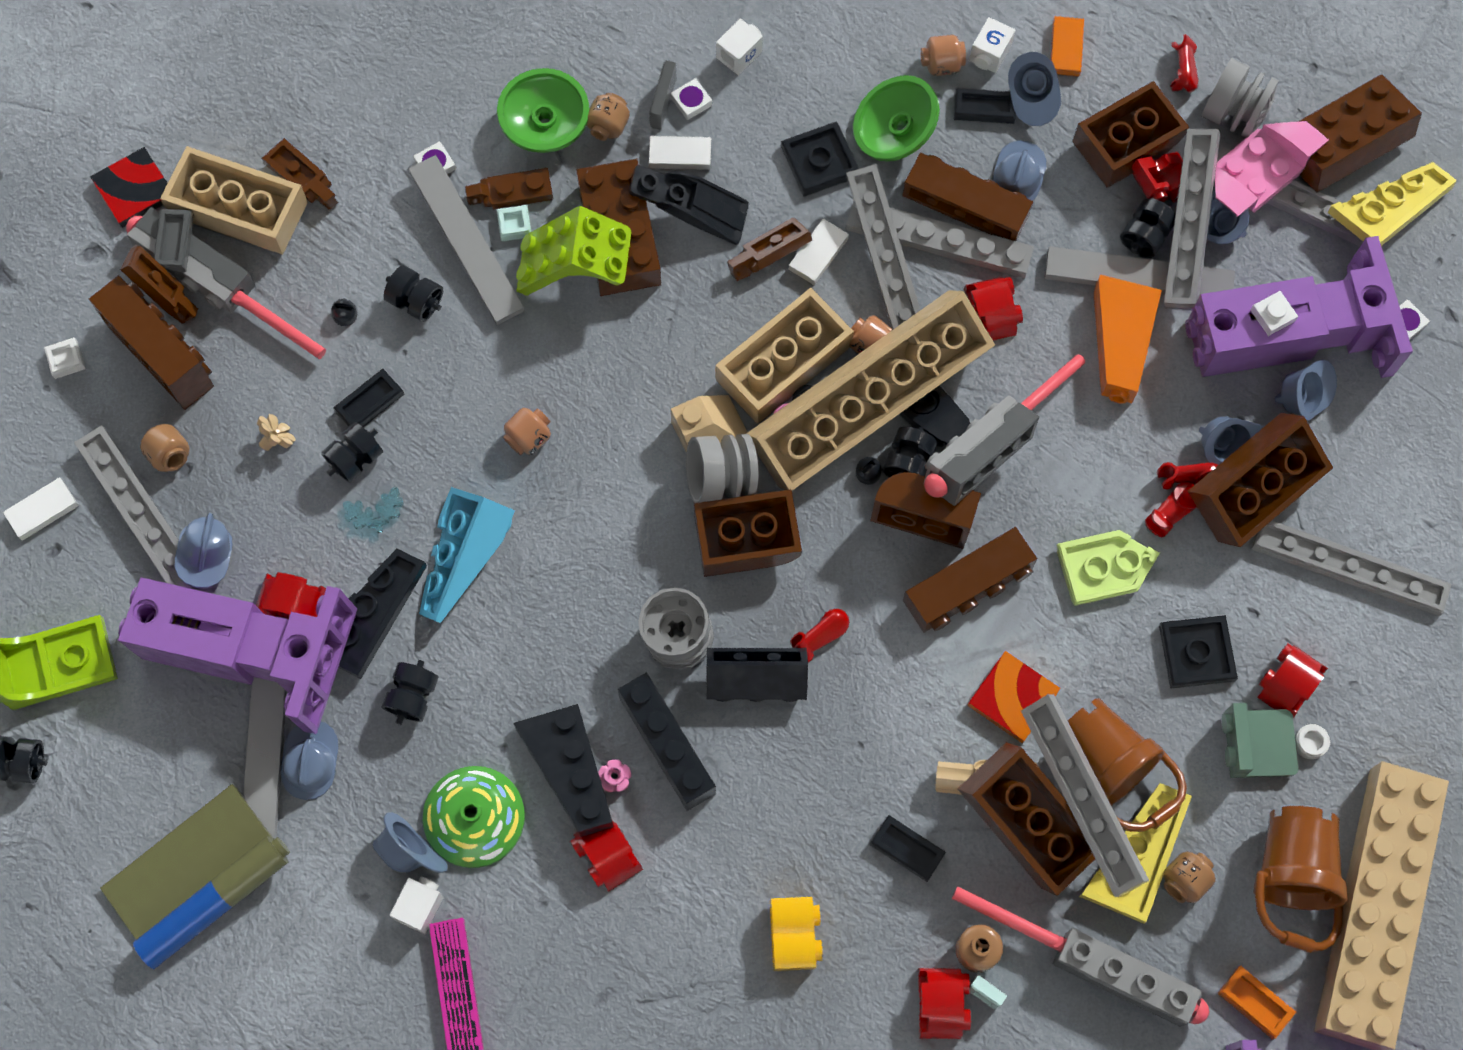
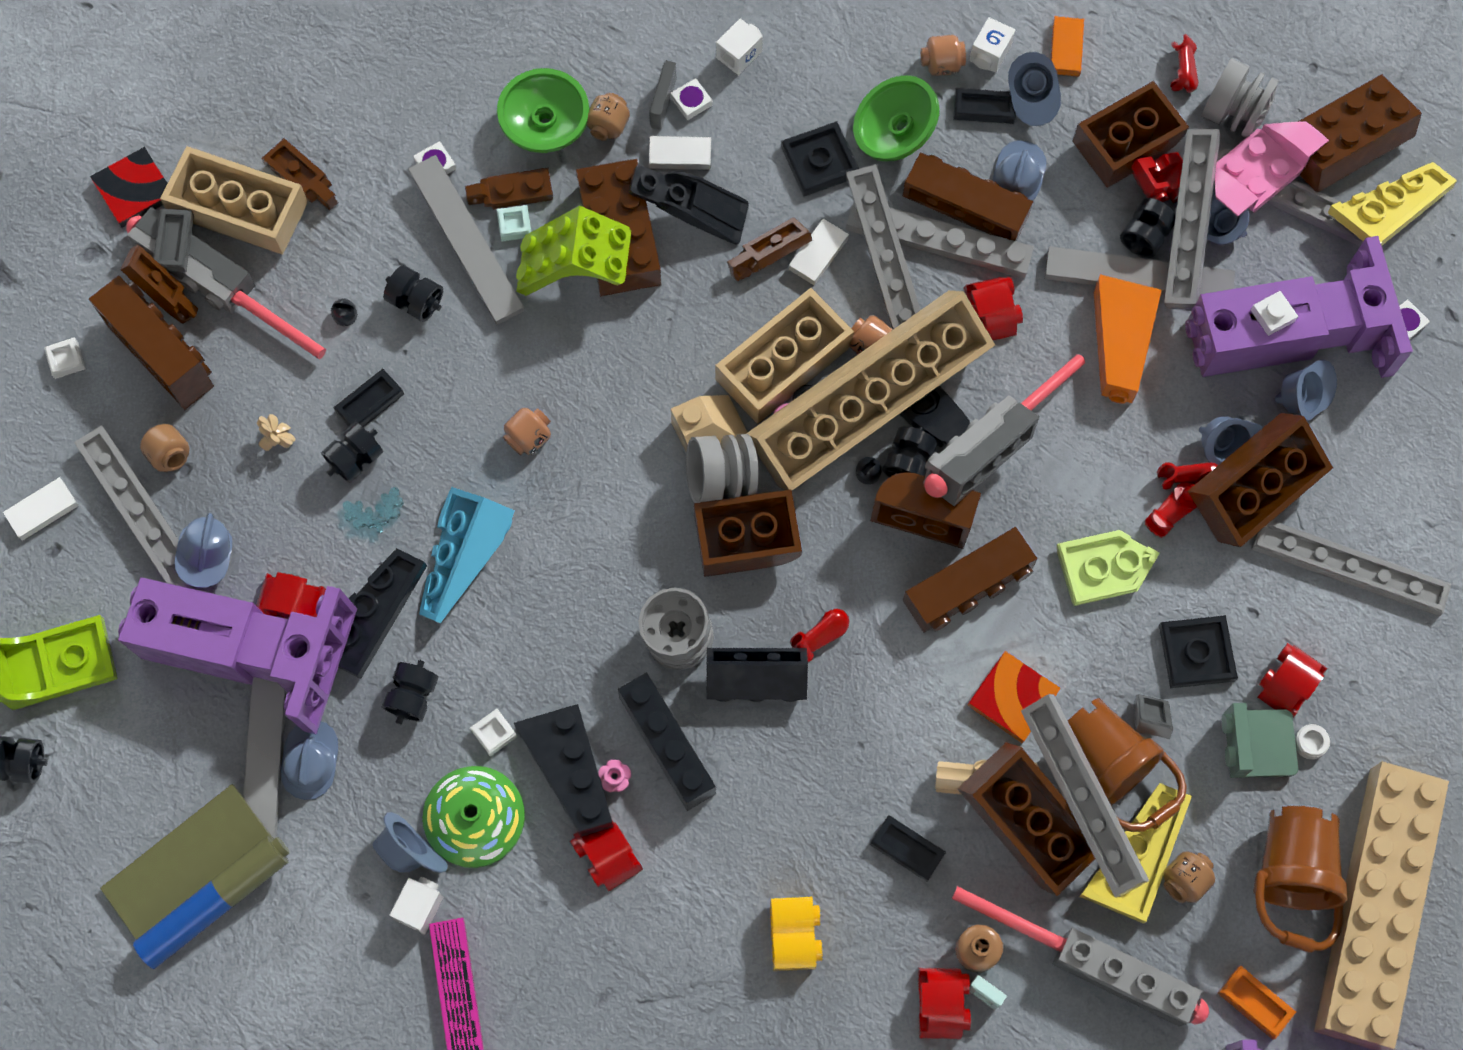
(493, 732): none -> white tile
(1153, 716): none -> dark grey tile

